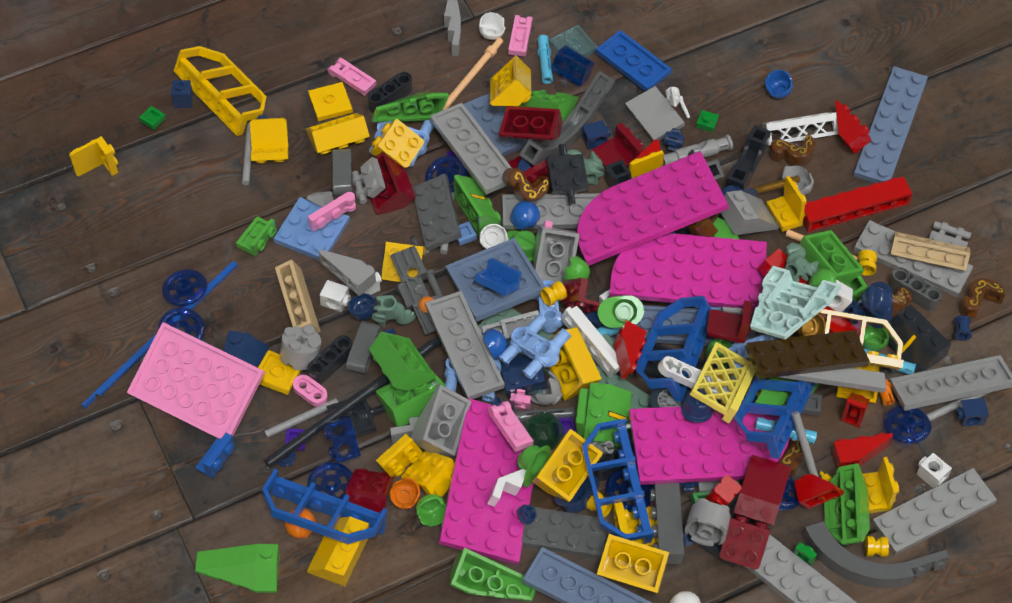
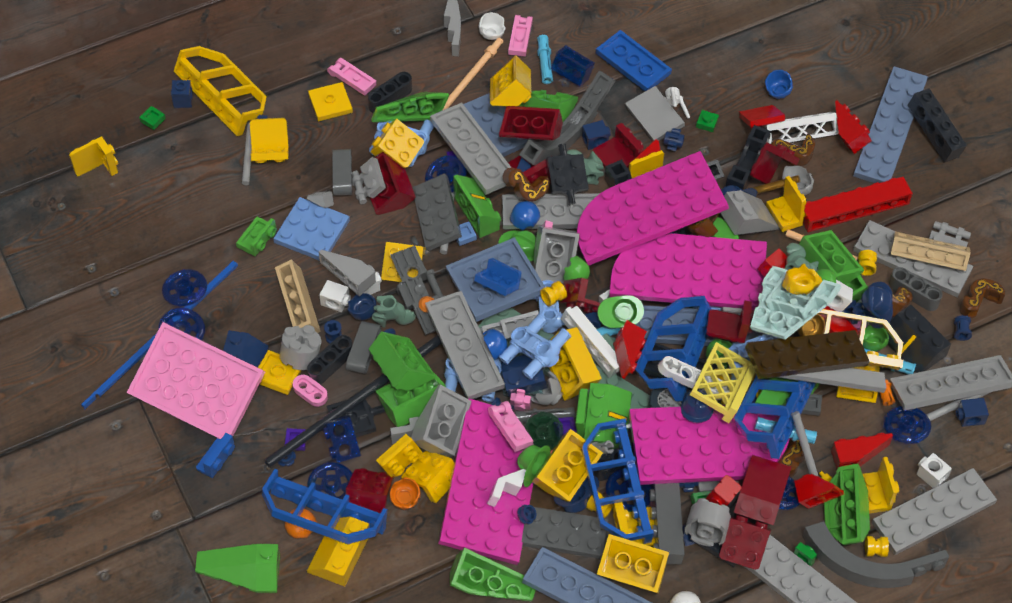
(298, 419): light grey bar -> none
(332, 211): bright pink plate -> none
(333, 330): none -> dark blue bush
(338, 133): yellow slope -> none
(431, 509): bright green hair -> none
(492, 235): white hair -> none
(576, 40): clear light blue tile -> none
(707, 148): light grey piece -> none
(762, 116): none -> red tile
(769, 161): none -> dark red bracket
(801, 280): none -> yellow hair
(855, 409): red slope -> none
(937, 125): none -> black brick

